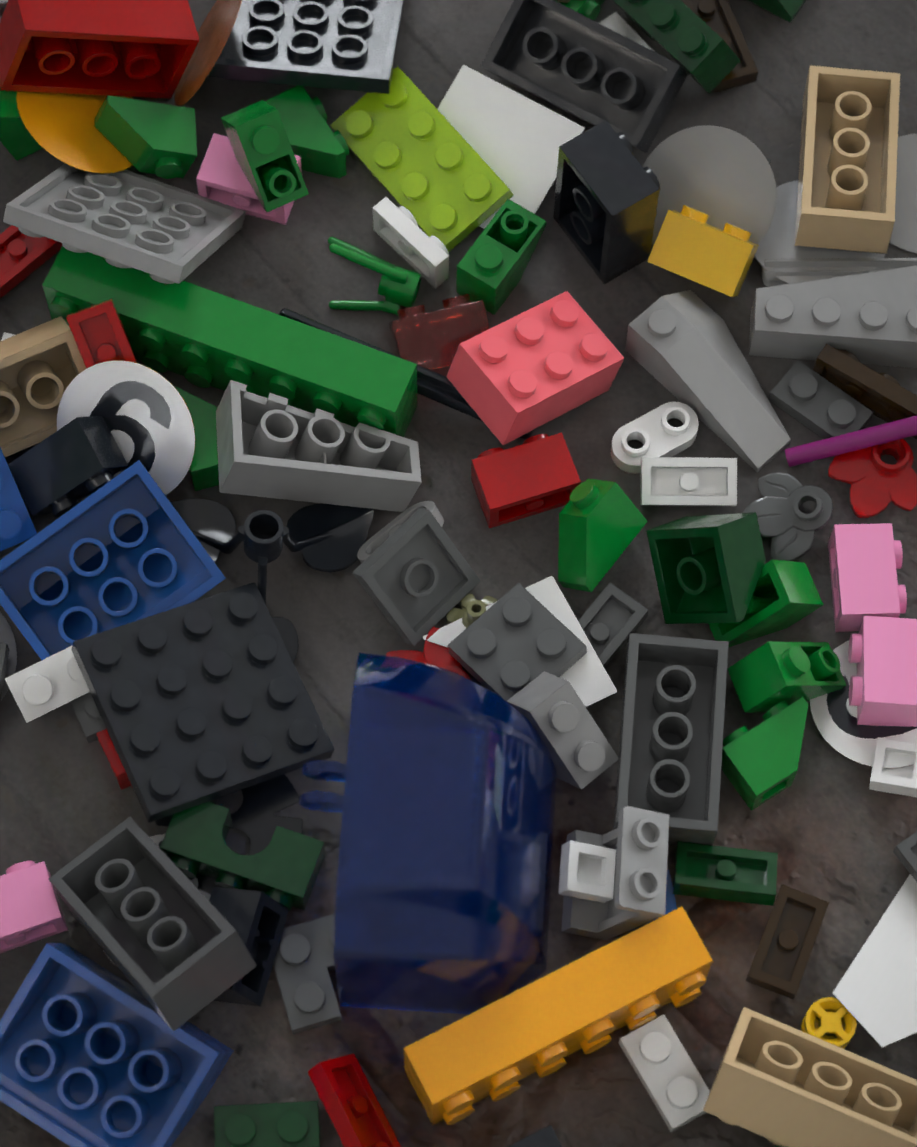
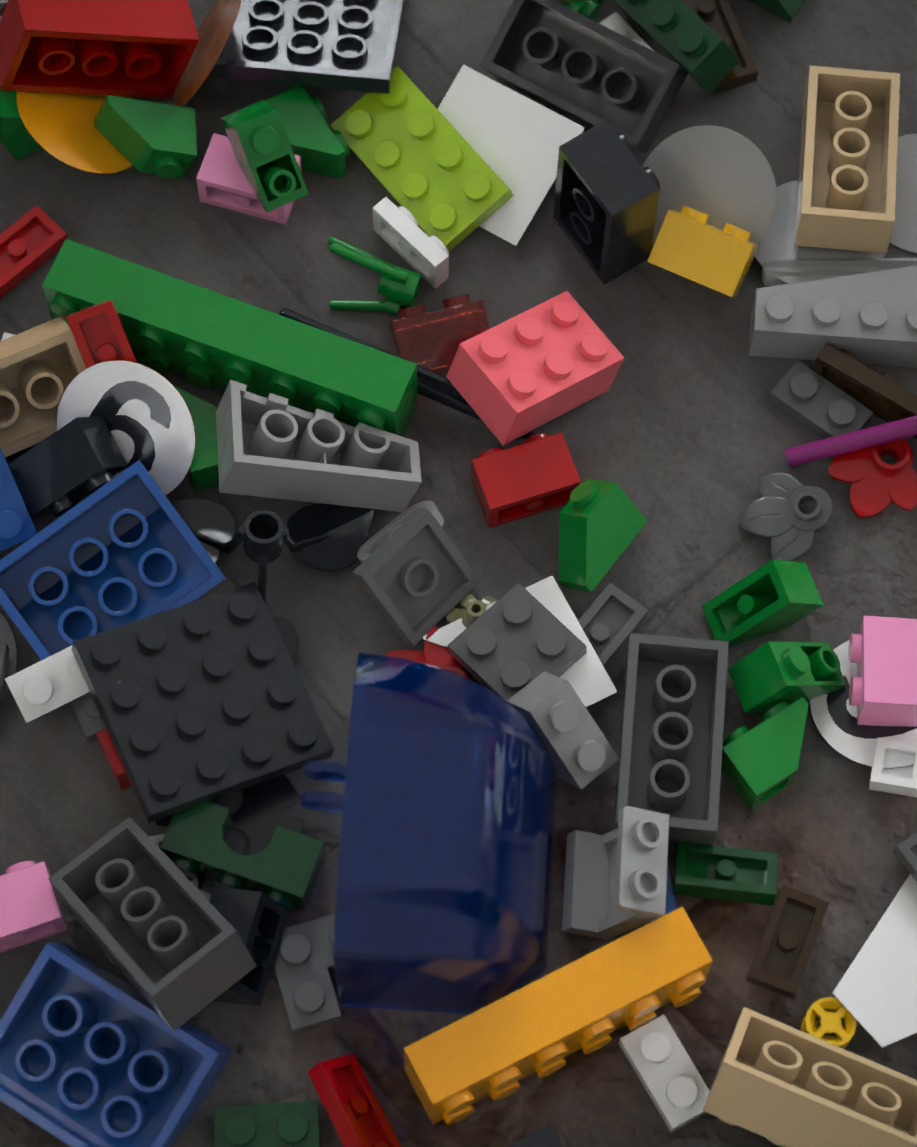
(126, 220): light grey plate -> none
(499, 256): green slope -> none
(587, 871): white plate -> none
(655, 434): white plate -> none
(688, 481): white plate -> none
(704, 368): light grey wedge -> none
(707, 566): dark green slope -> none
(865, 574): bright pink brick -> none

